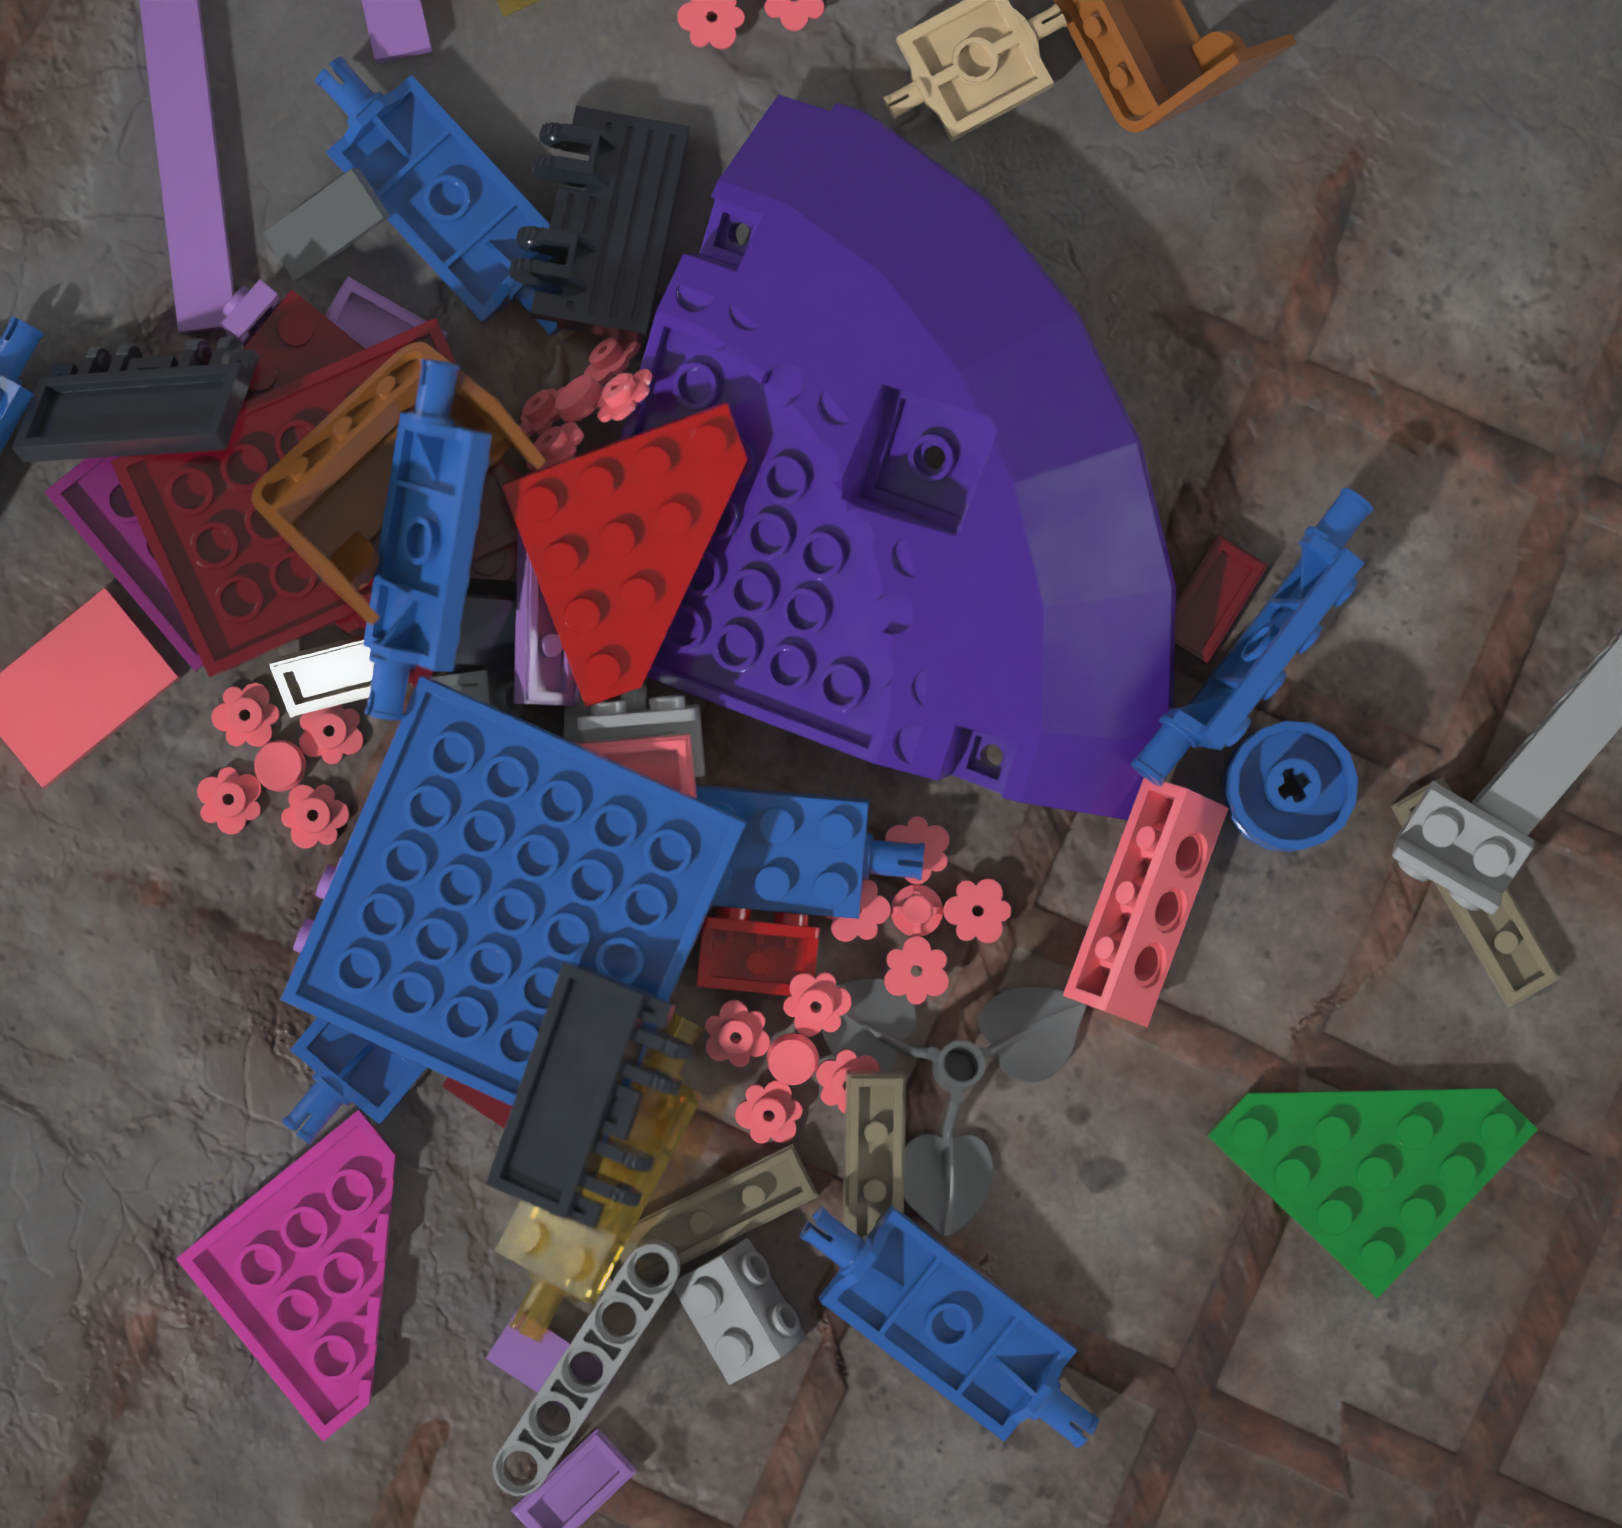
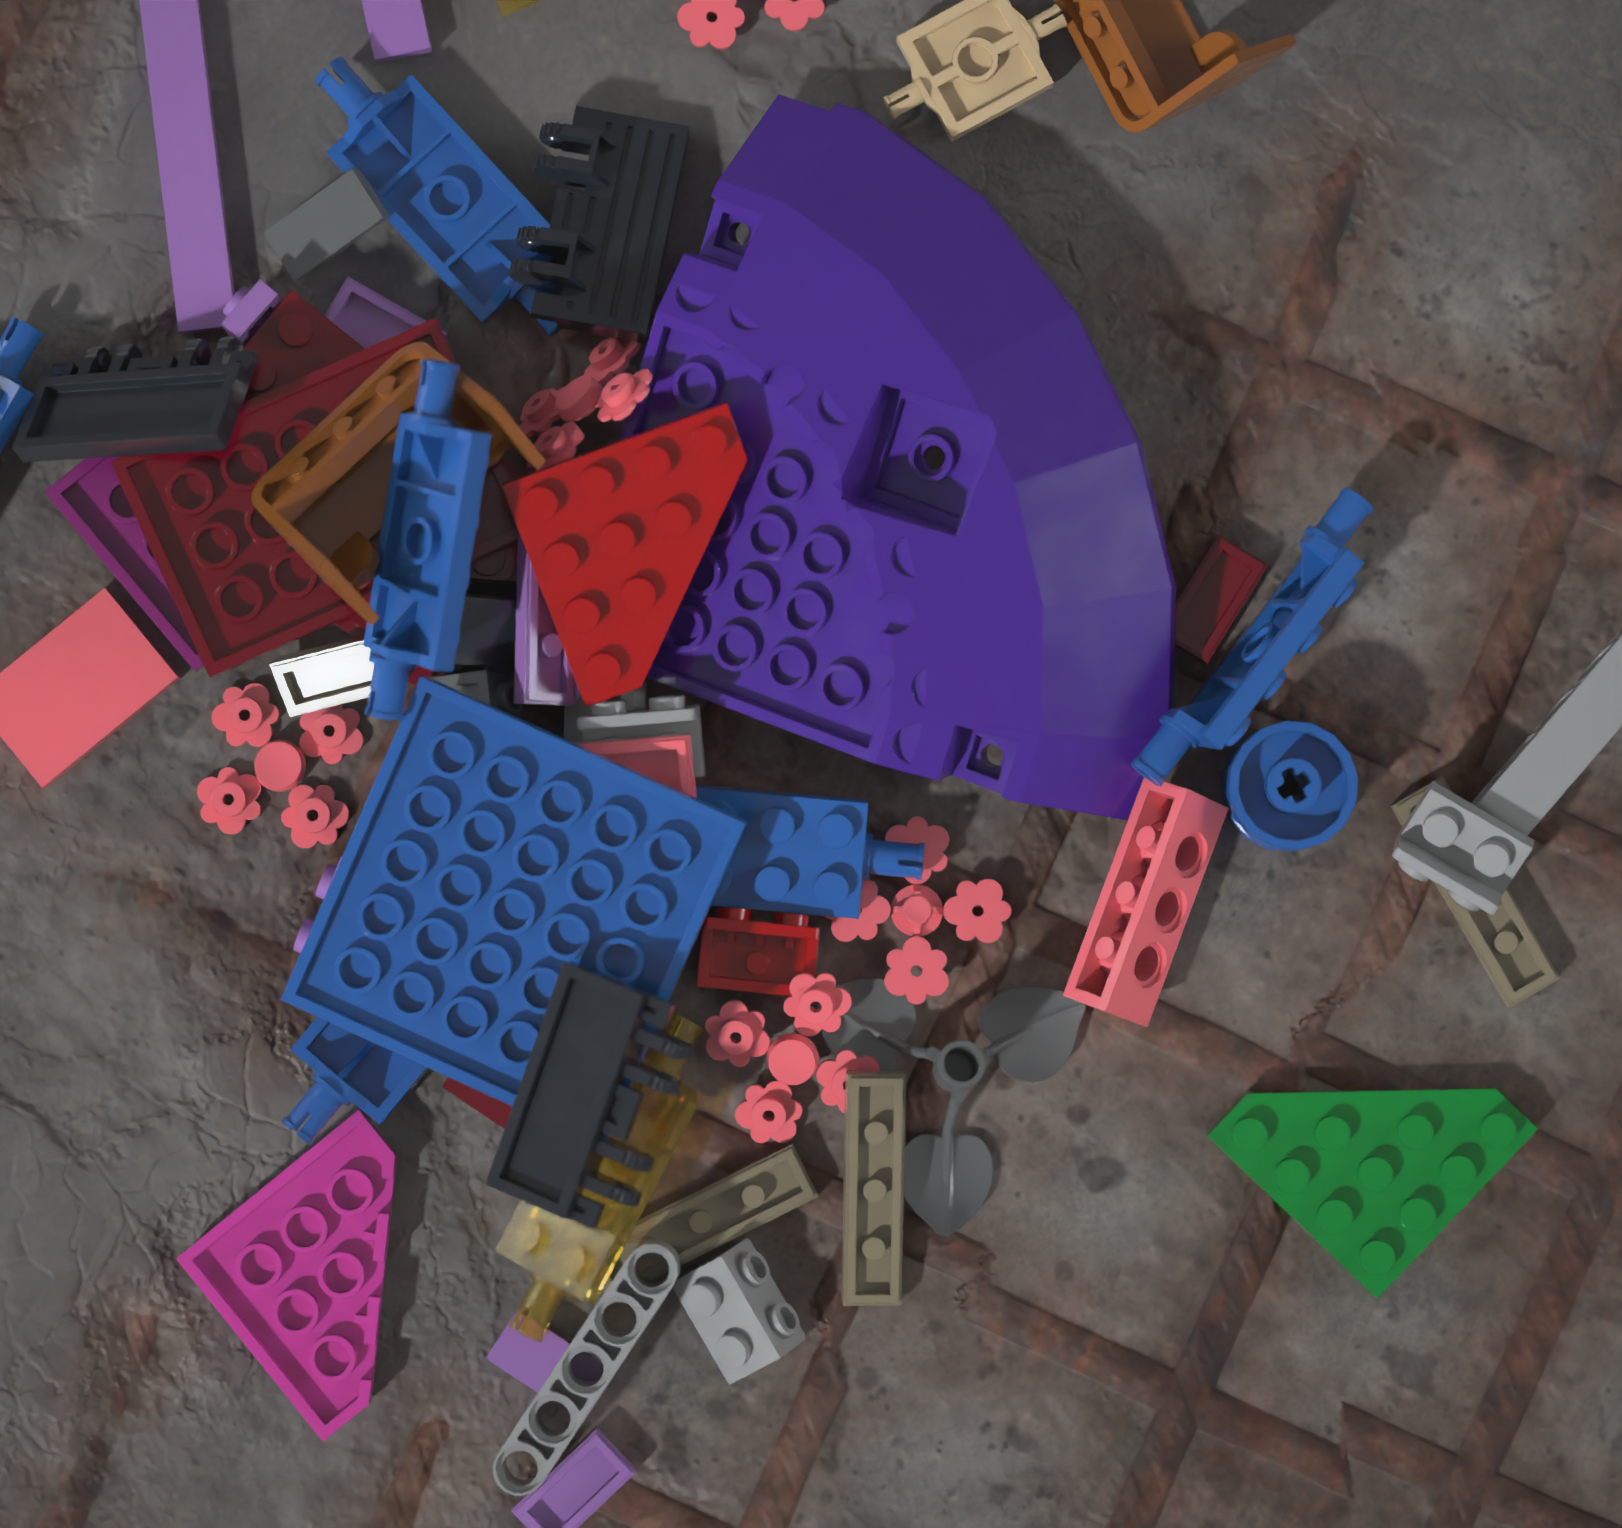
(949, 1325): blue plate -> none

